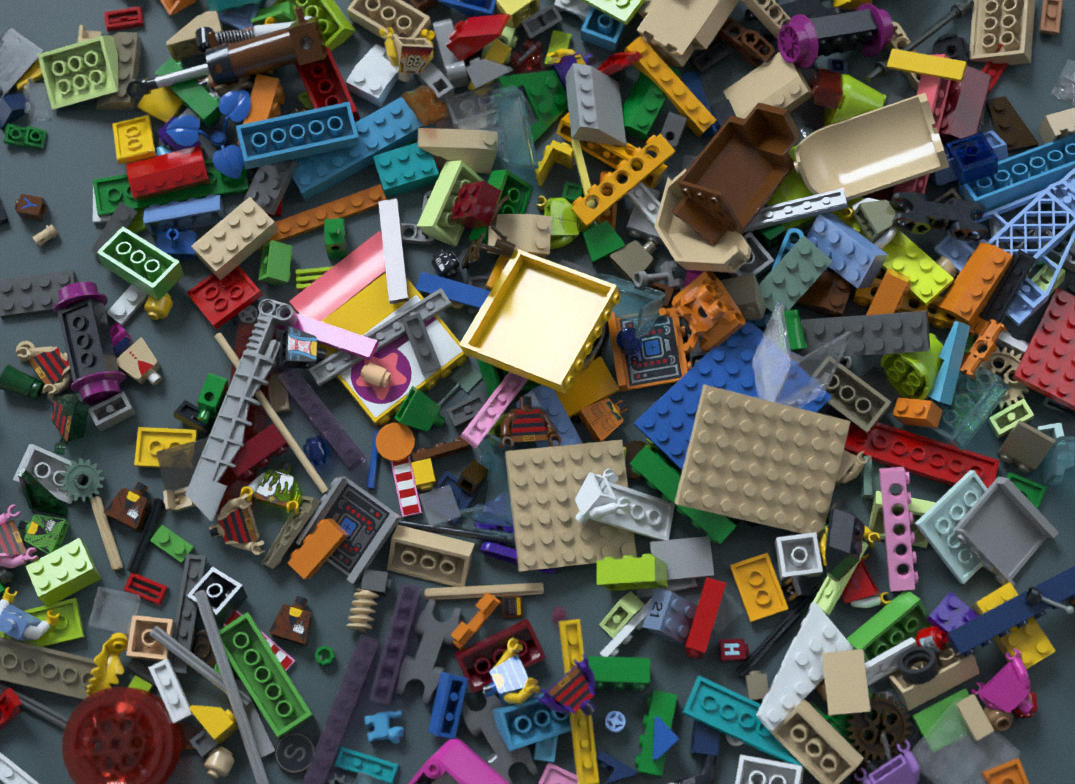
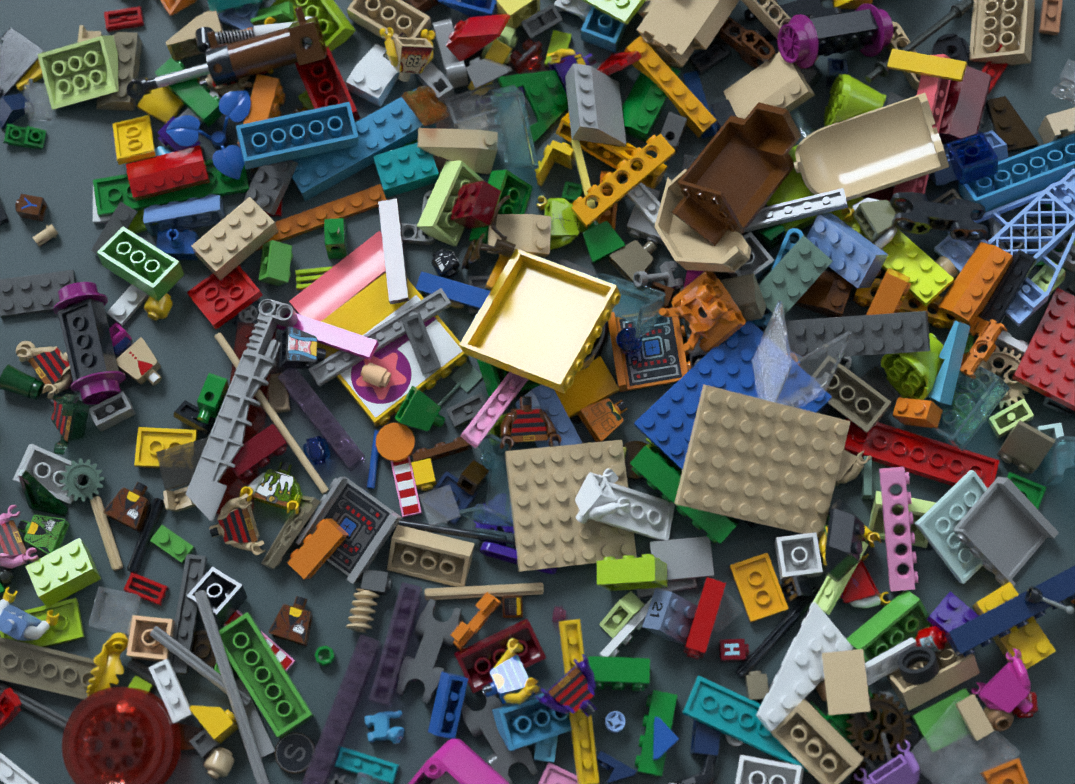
(795, 331): green plant -> none
(827, 88): clear red brick -> none

